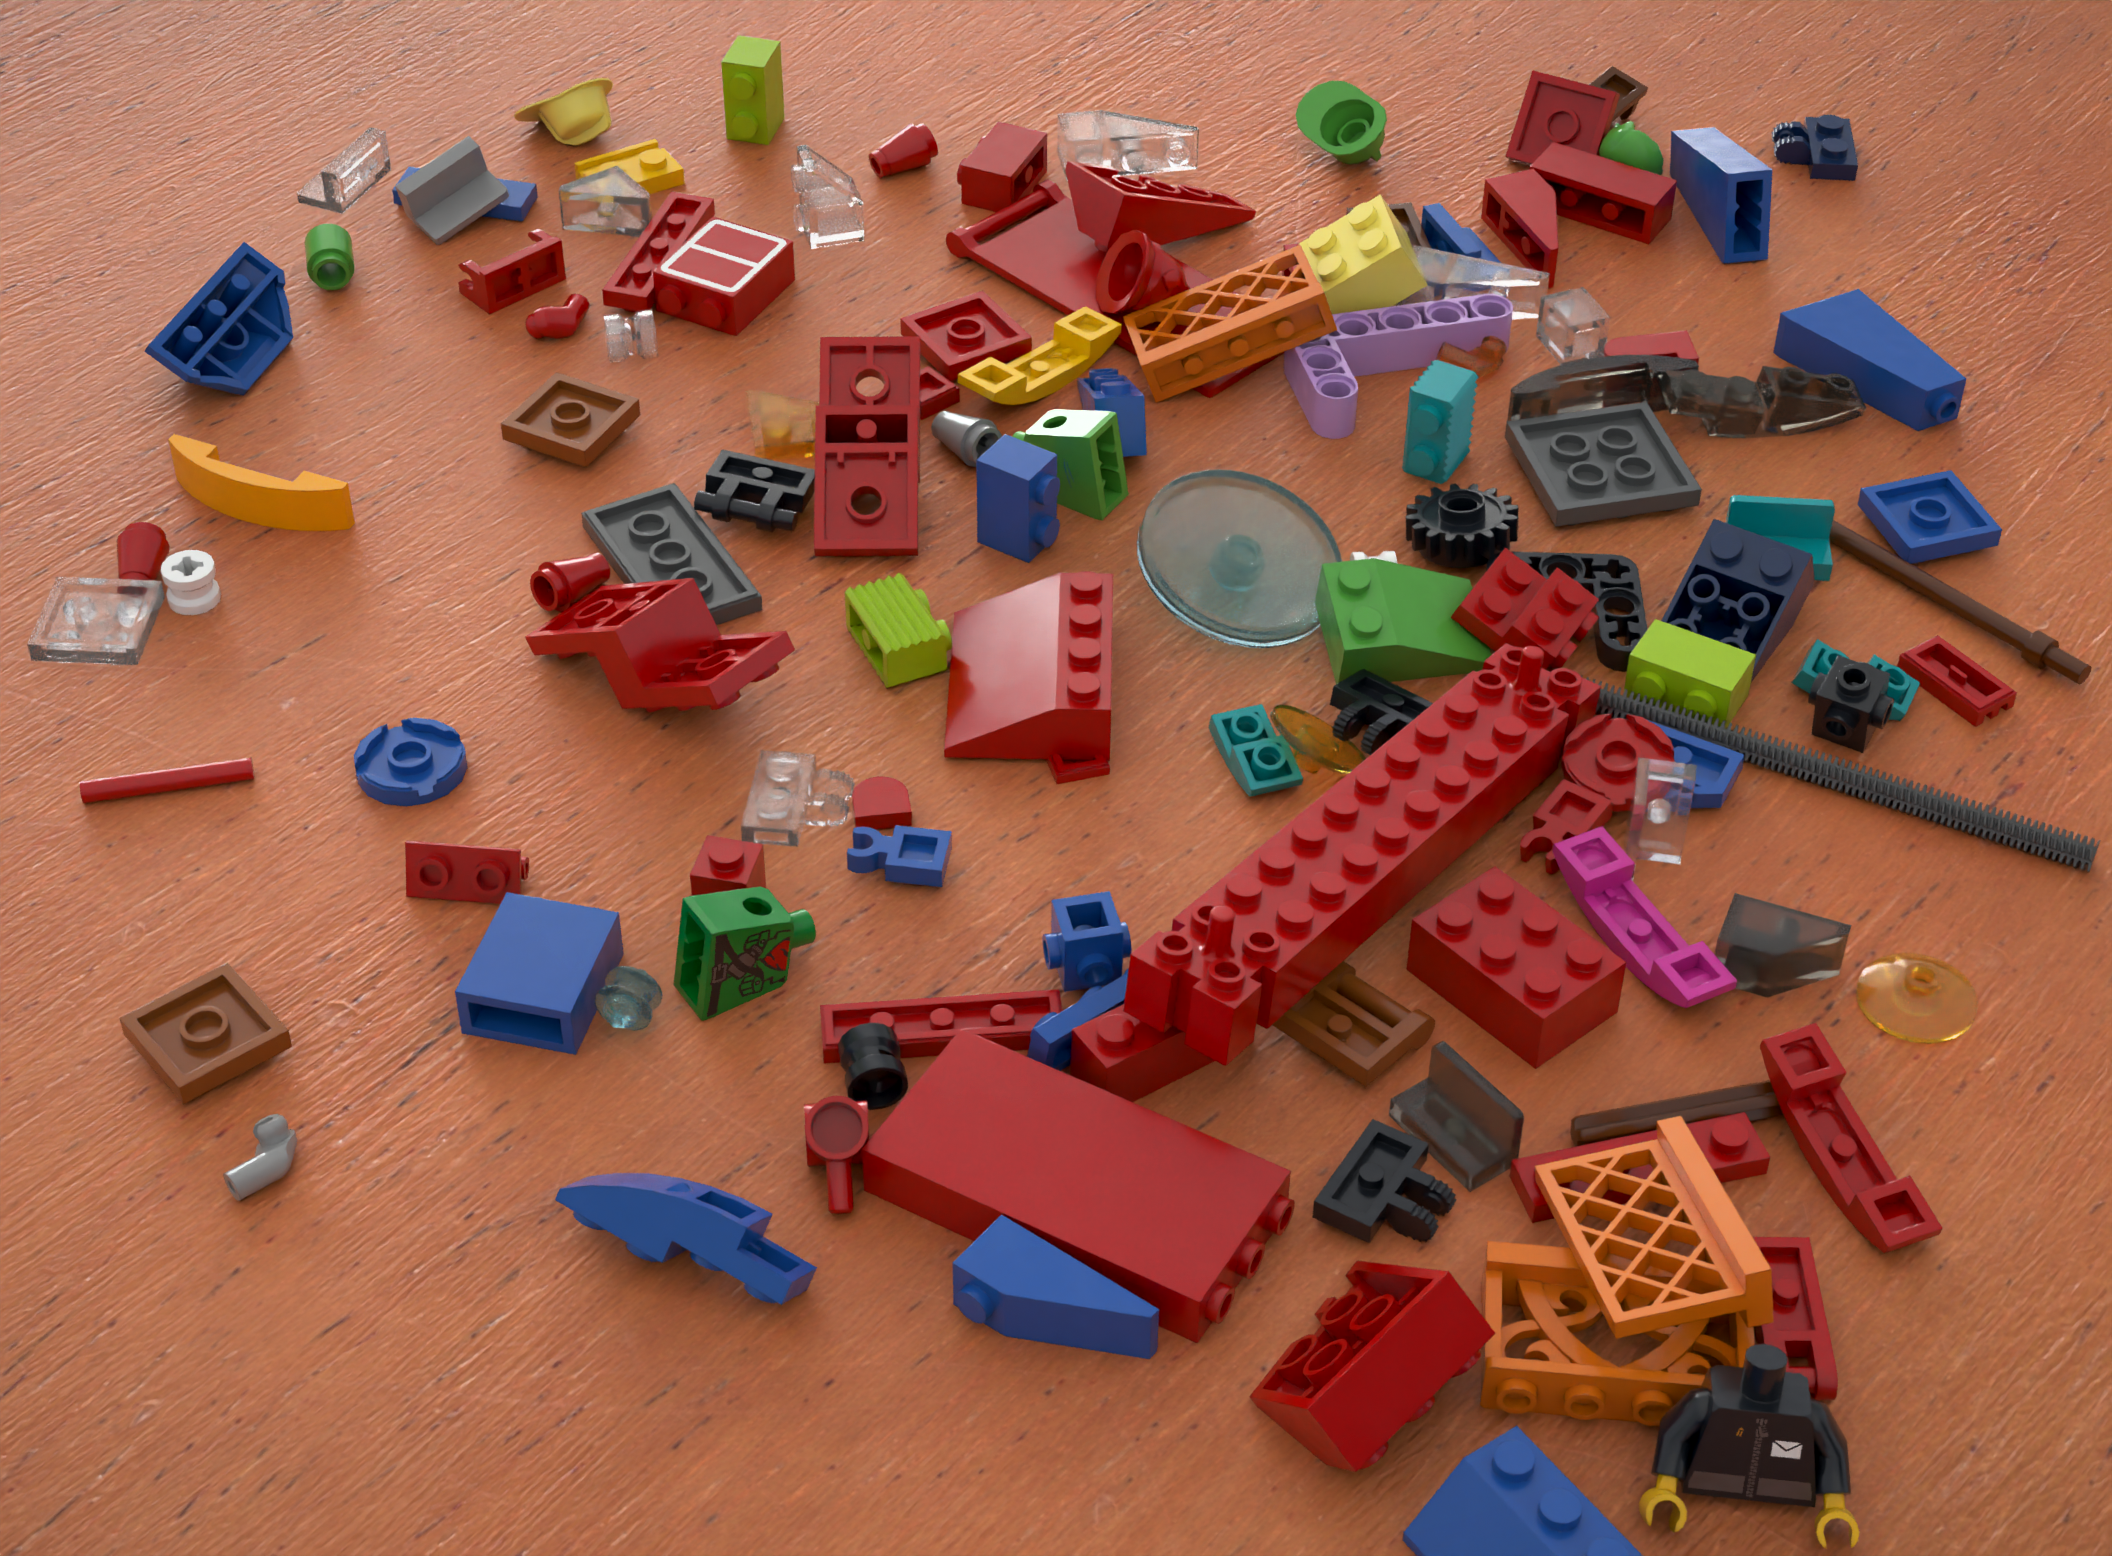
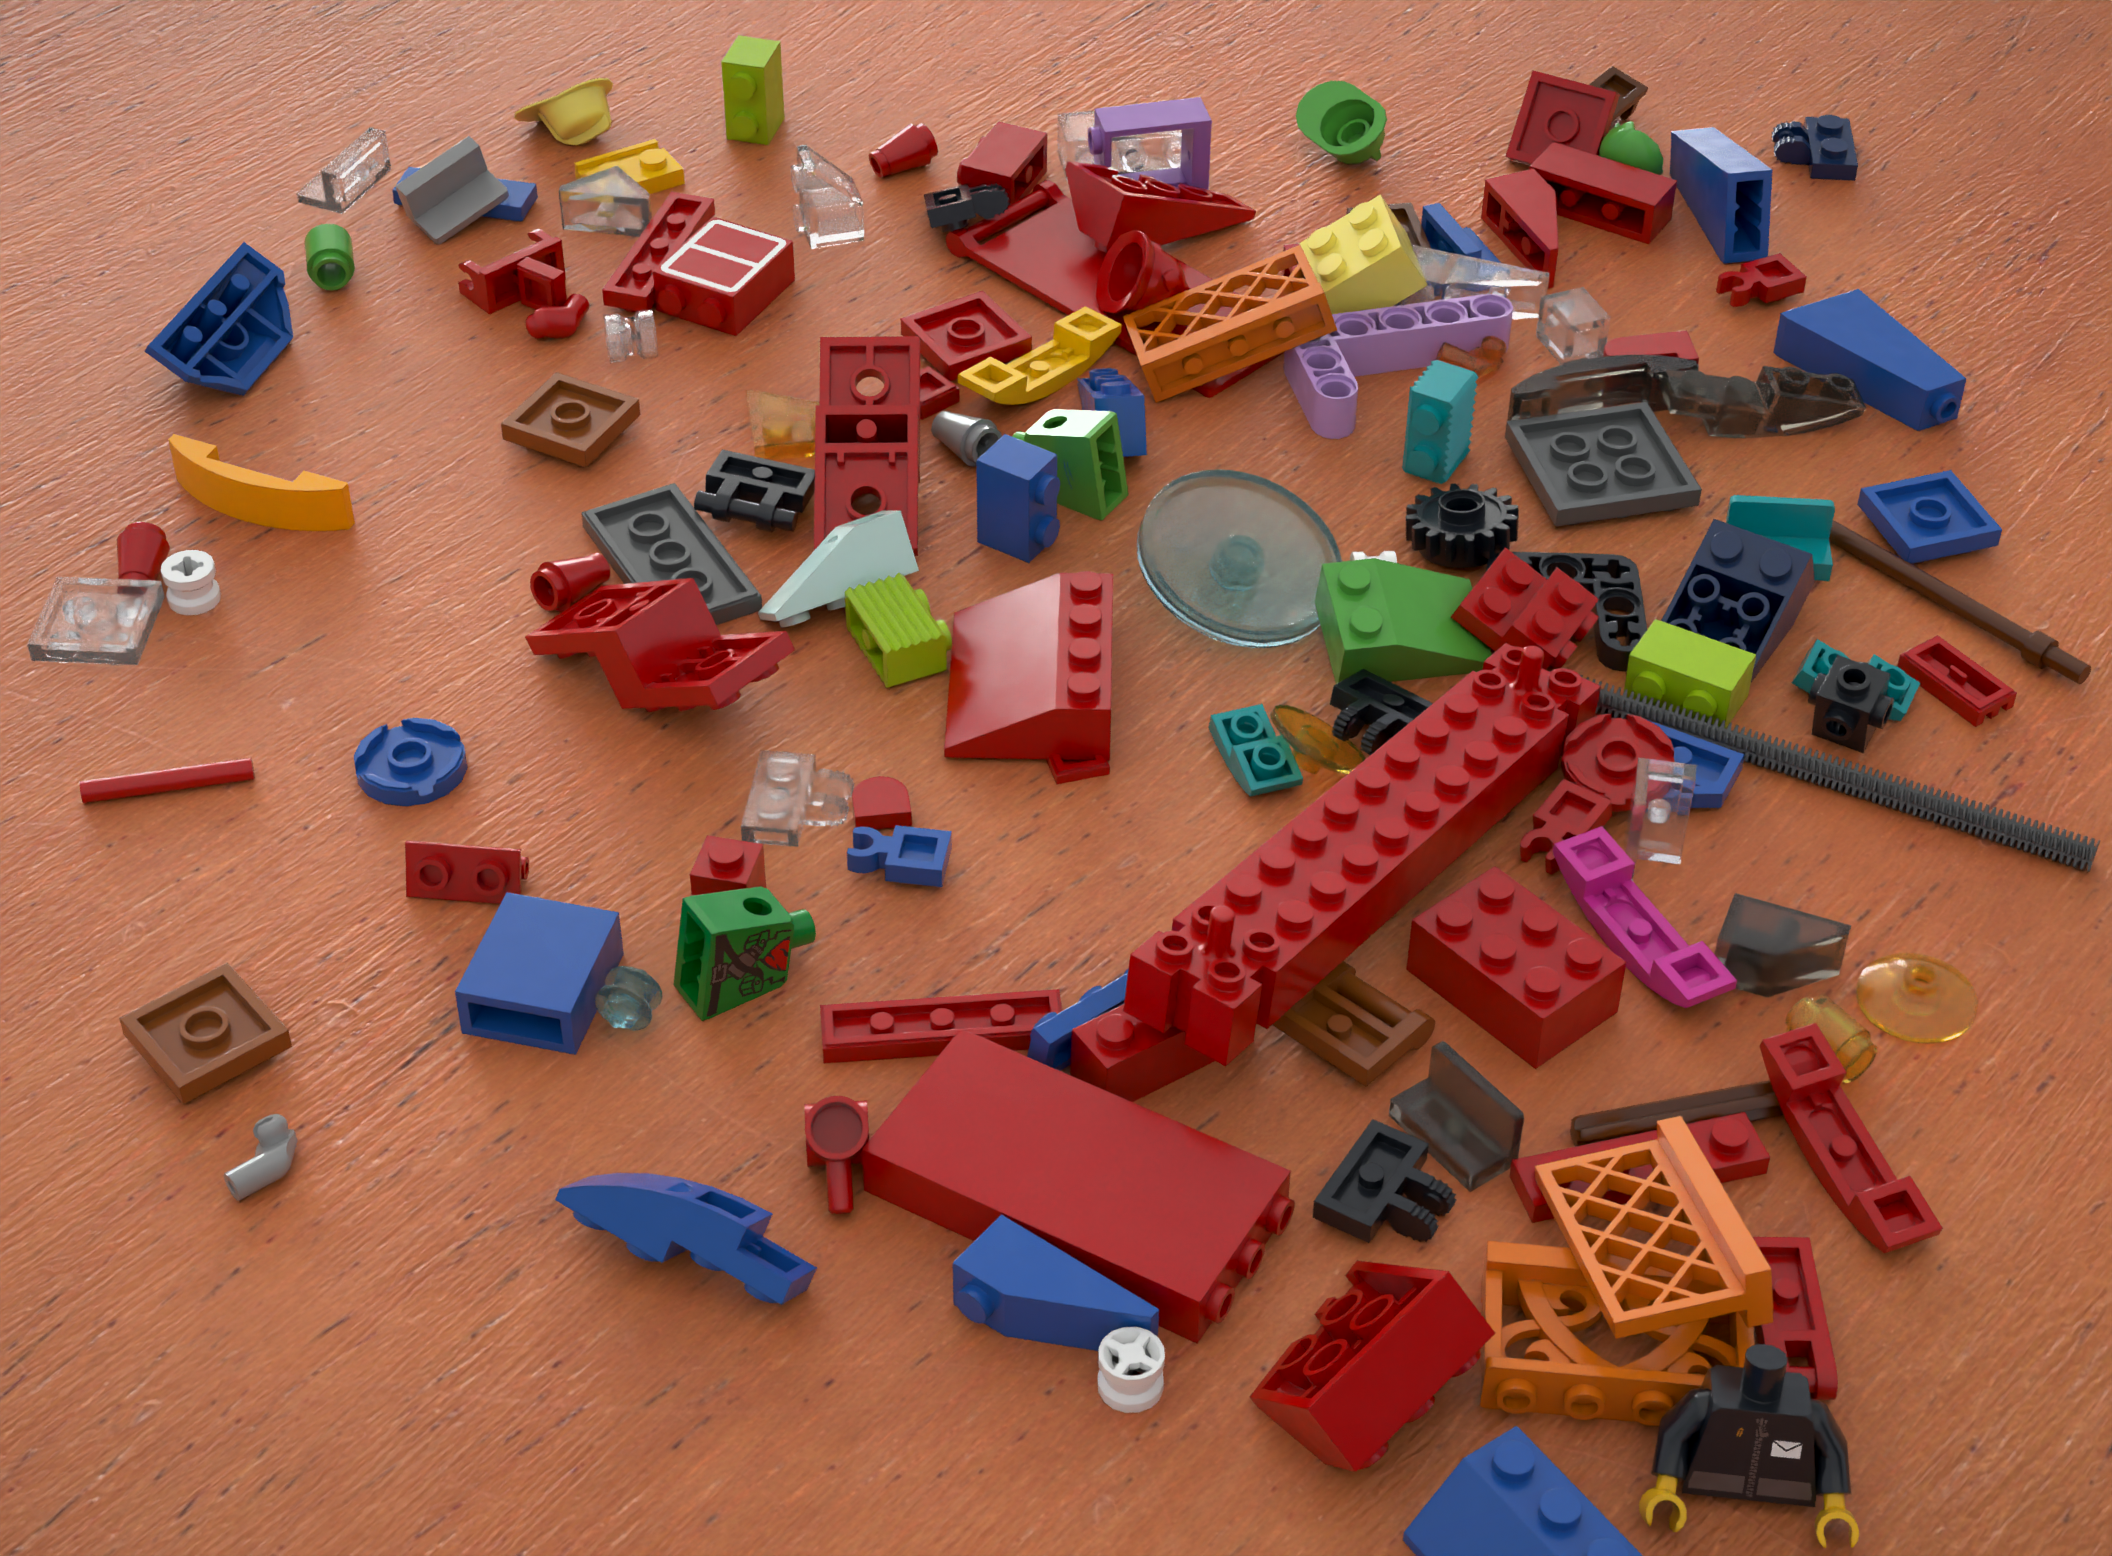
(540, 284): none -> red tile
(844, 559): none -> light aqua slope
(873, 1065): black wheel -> none
(955, 205): none -> black hinge
(1086, 941): blue brick -> none
(1118, 1359): none -> white wheel
(1155, 117): none -> medium lavender window
(1764, 278): none -> red plate
(1844, 1034): none -> clear yellow brick

